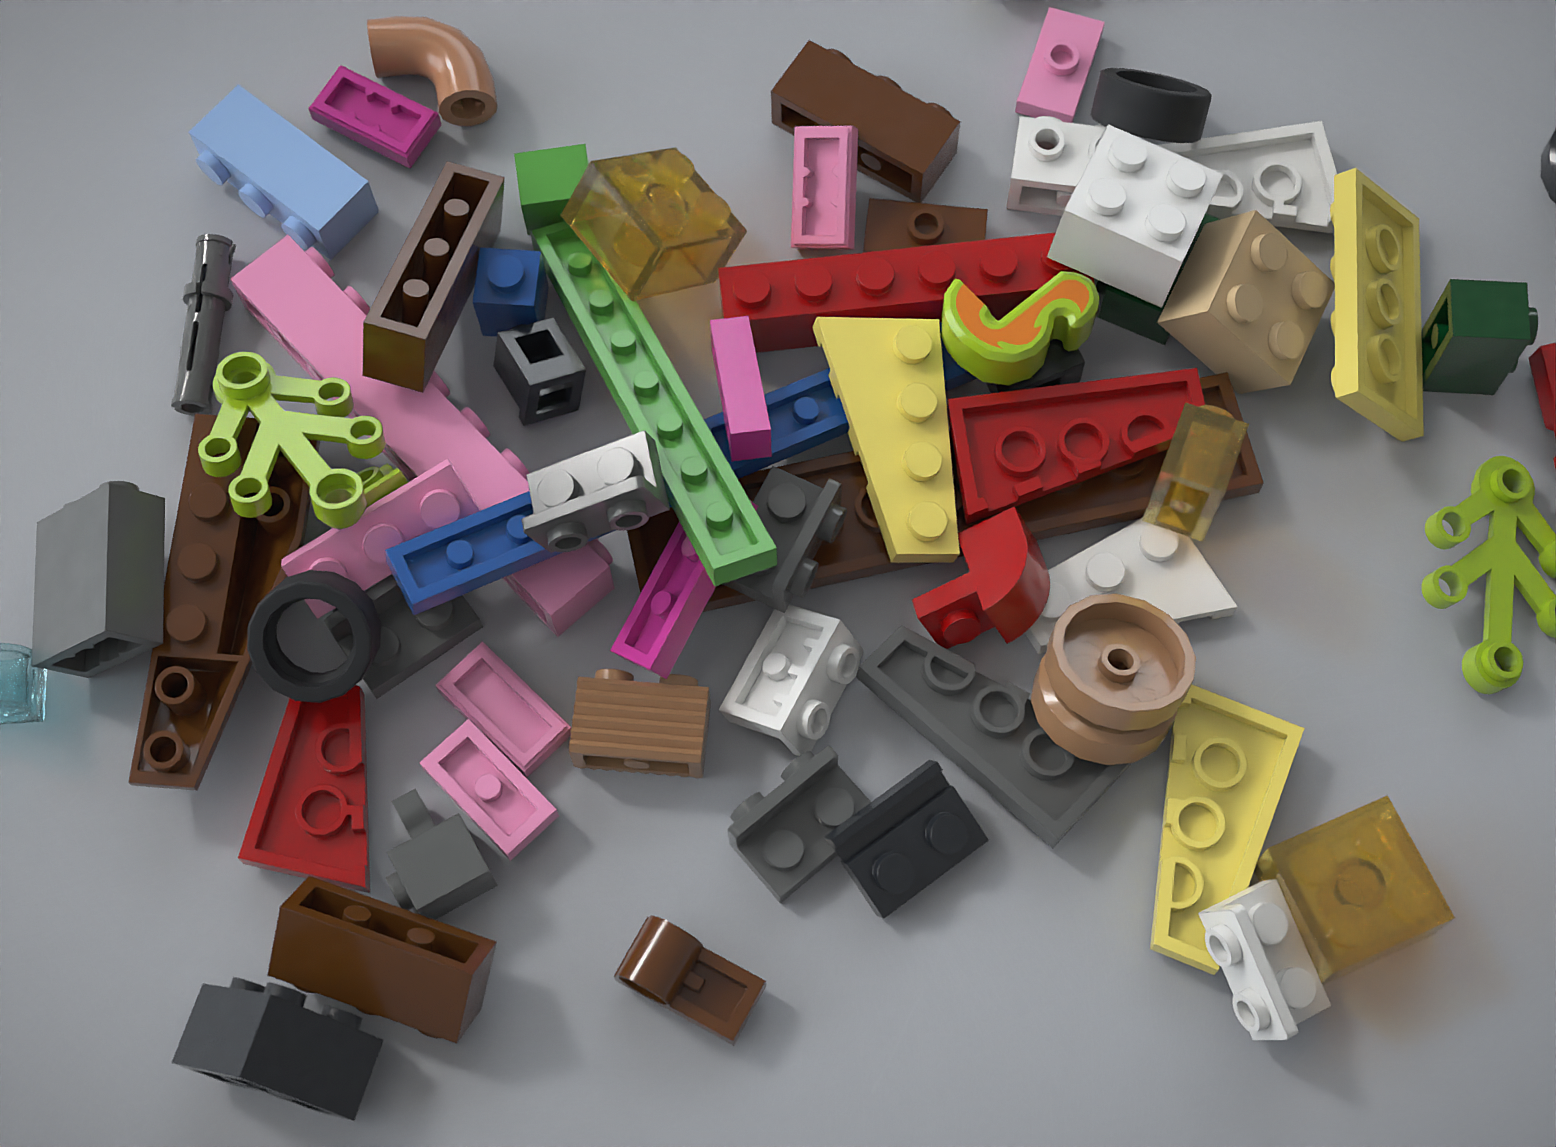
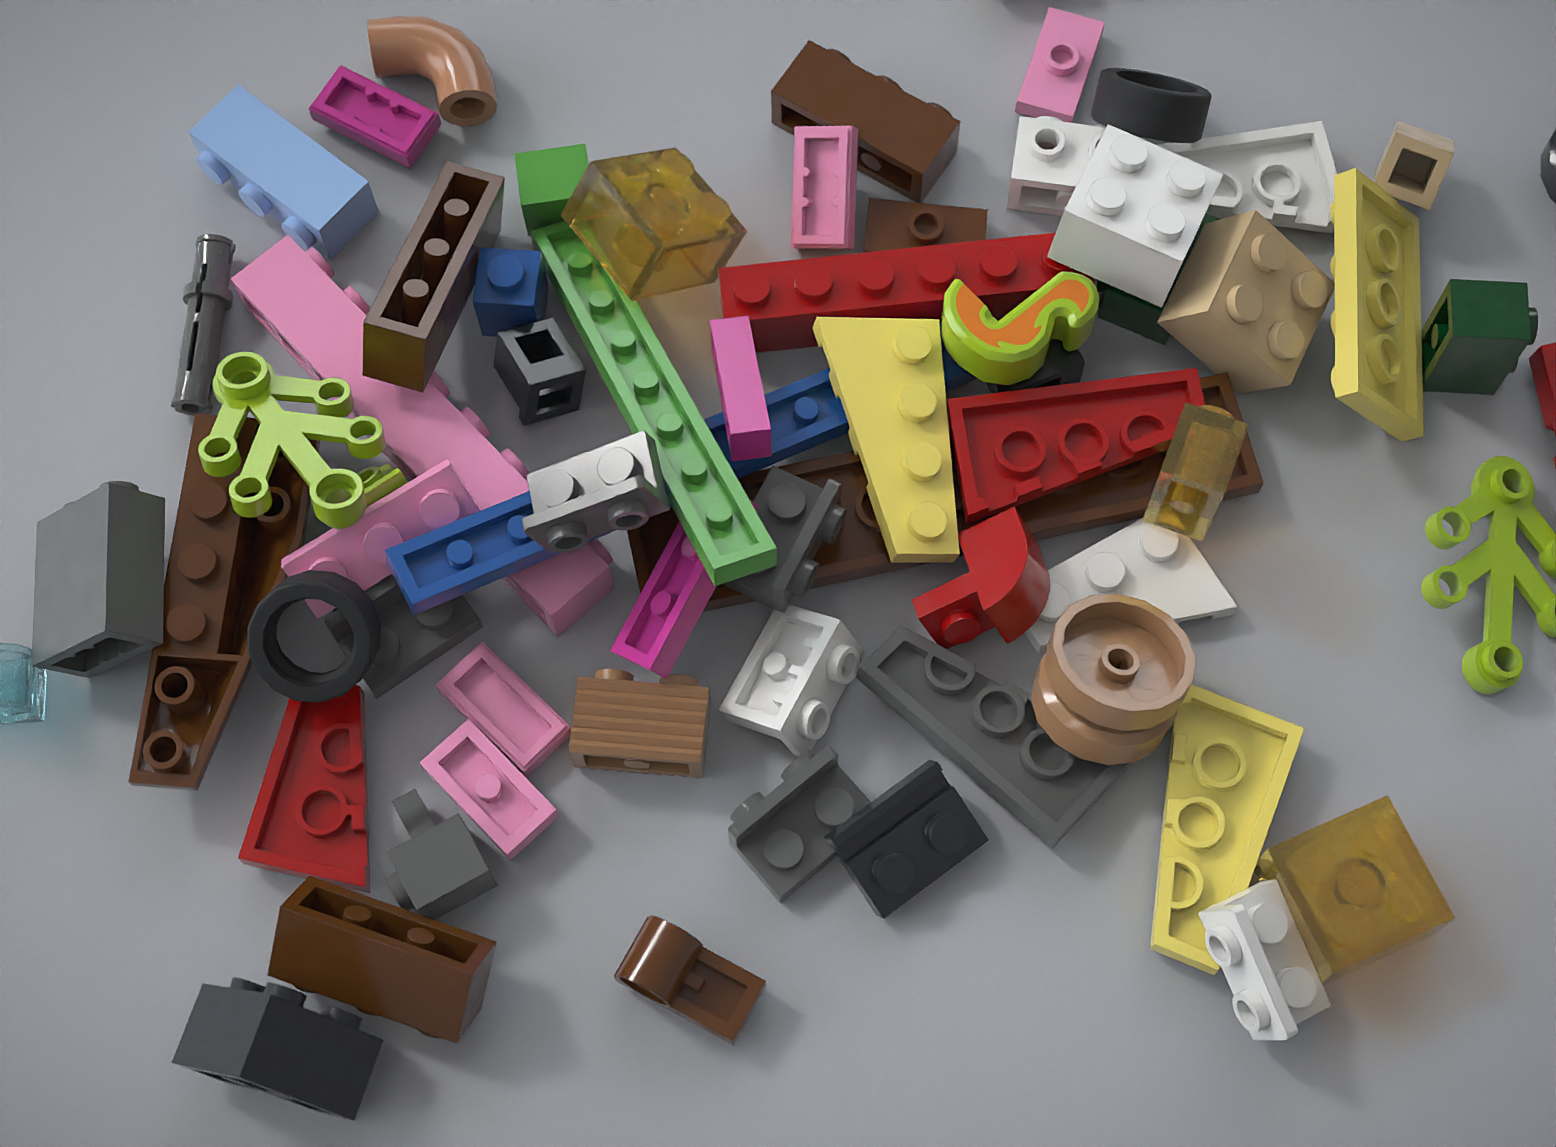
(1414, 164): none -> tan brick

